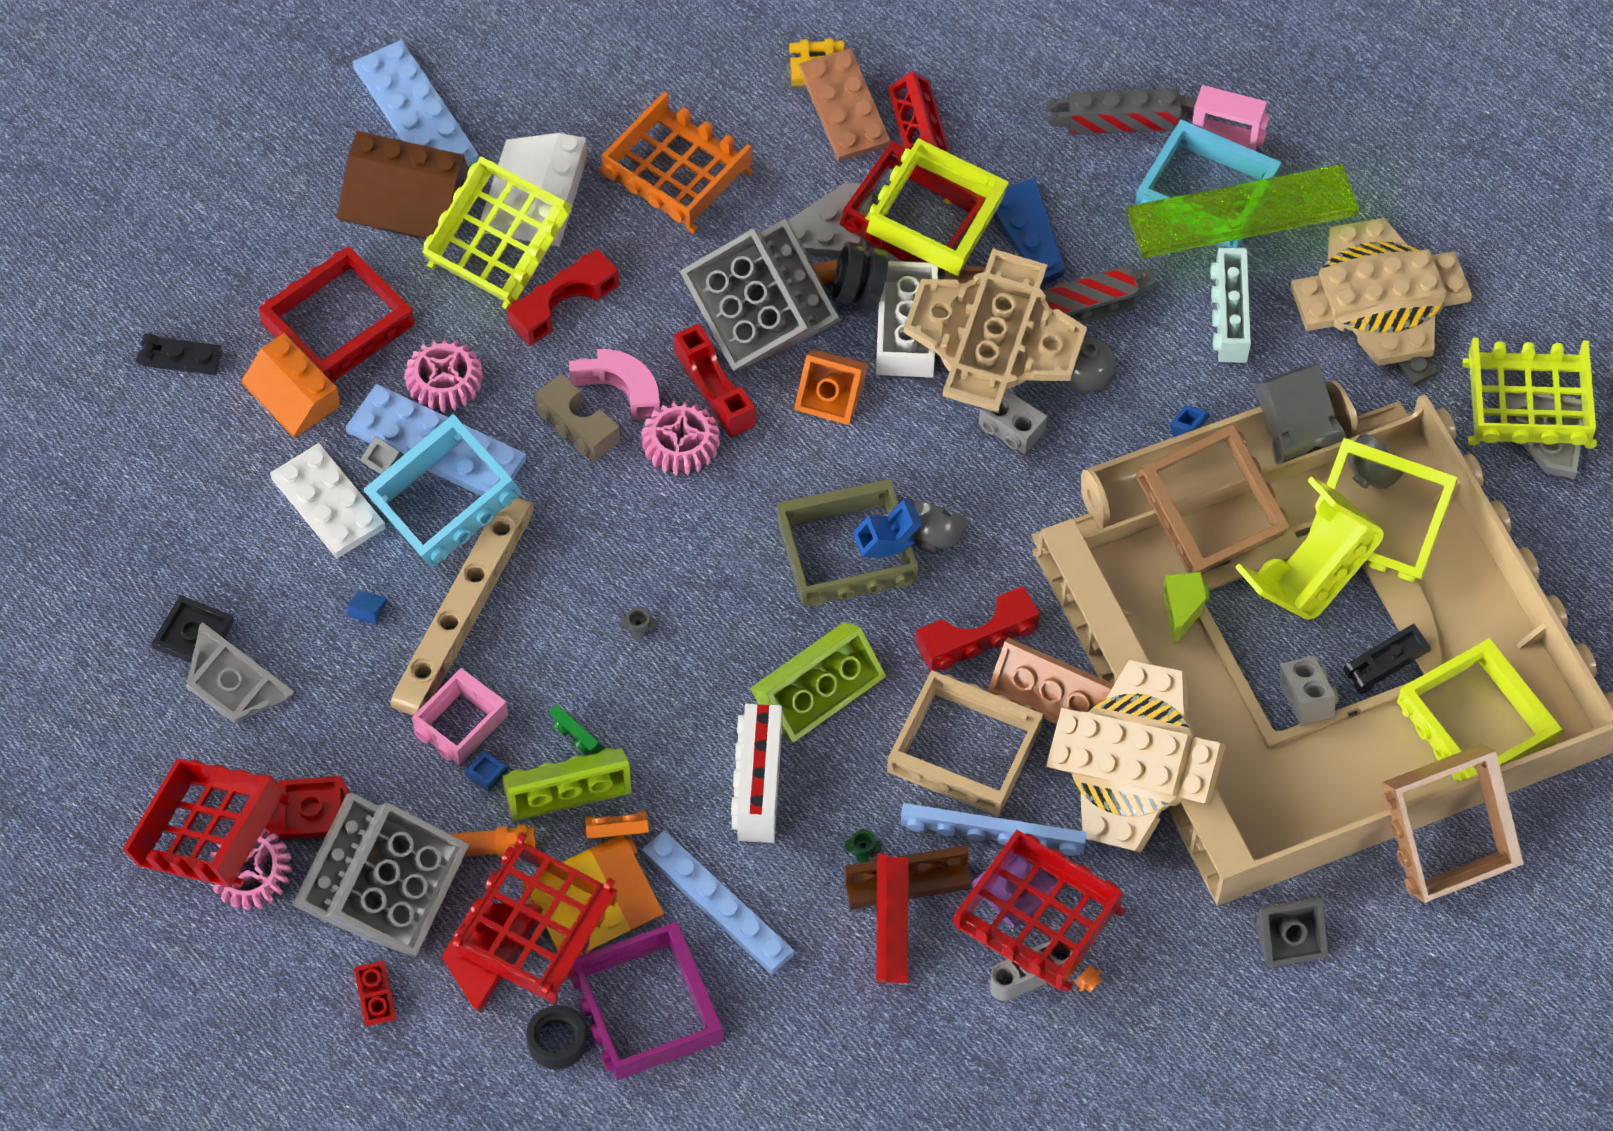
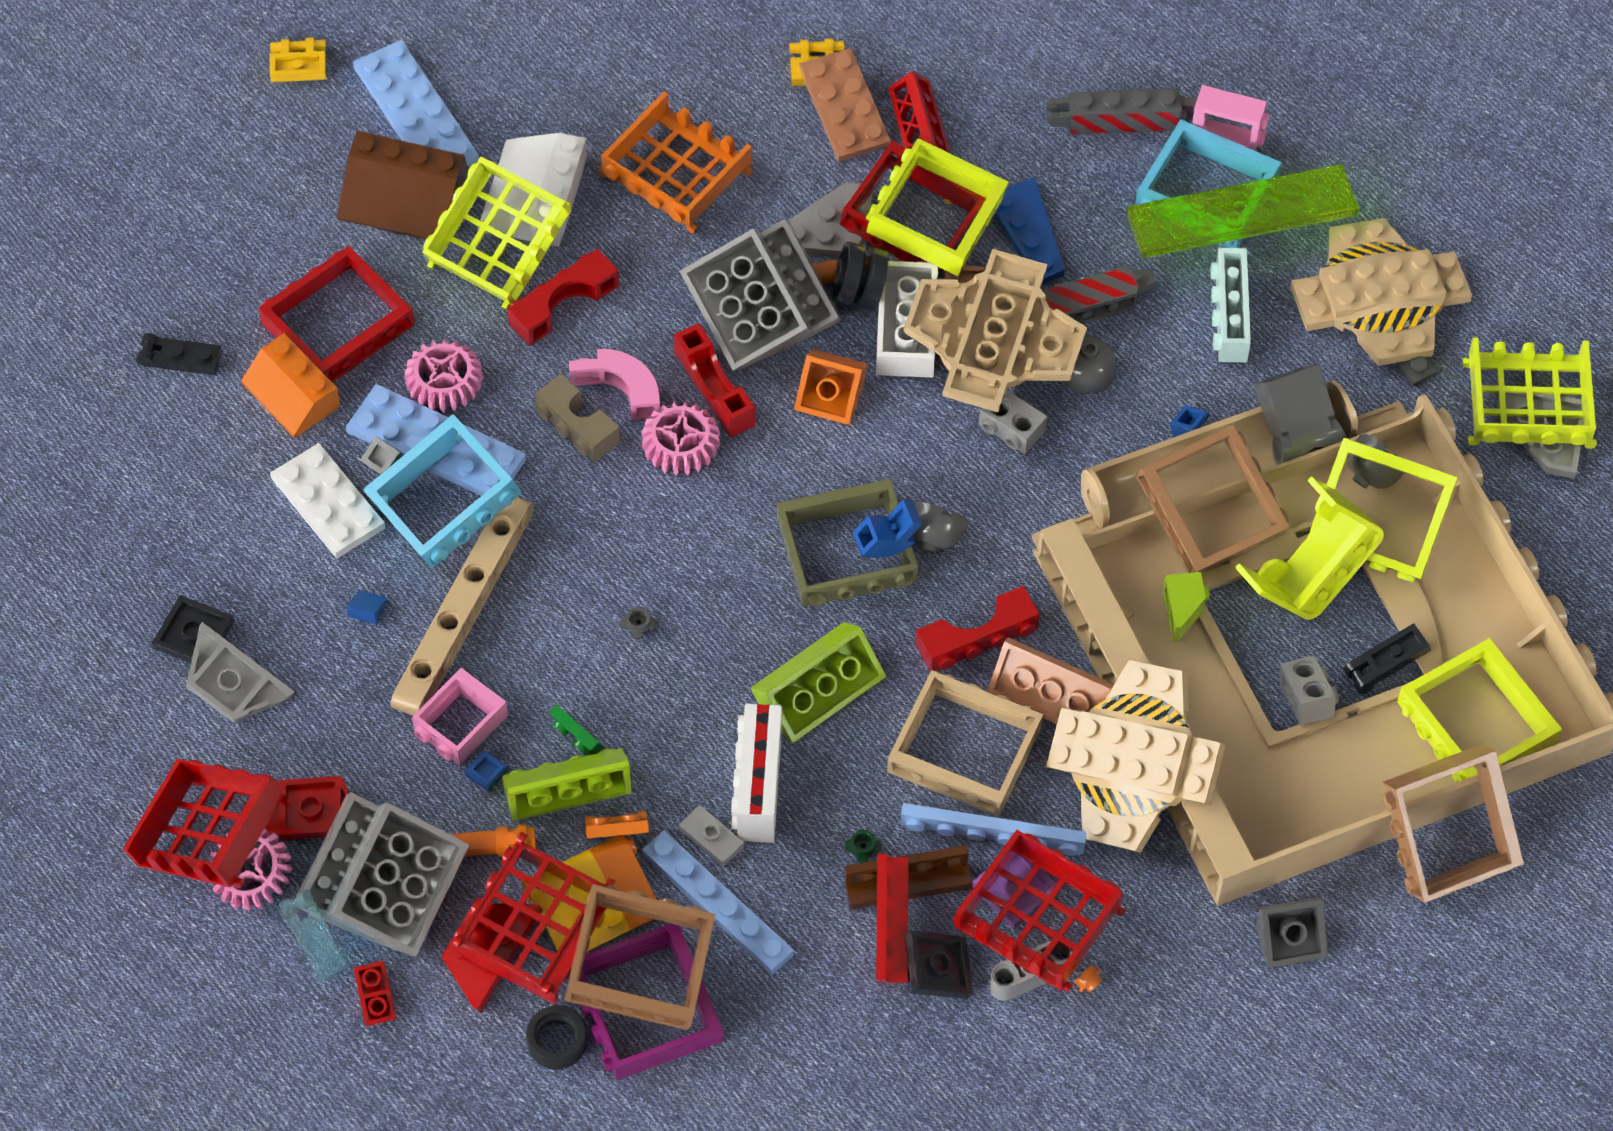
(298, 64): none -> yellow plate
(314, 936): none -> clear light blue plate
(630, 1004): none -> medium nougat window
(711, 835): none -> light grey plate
(938, 964): none -> black plate

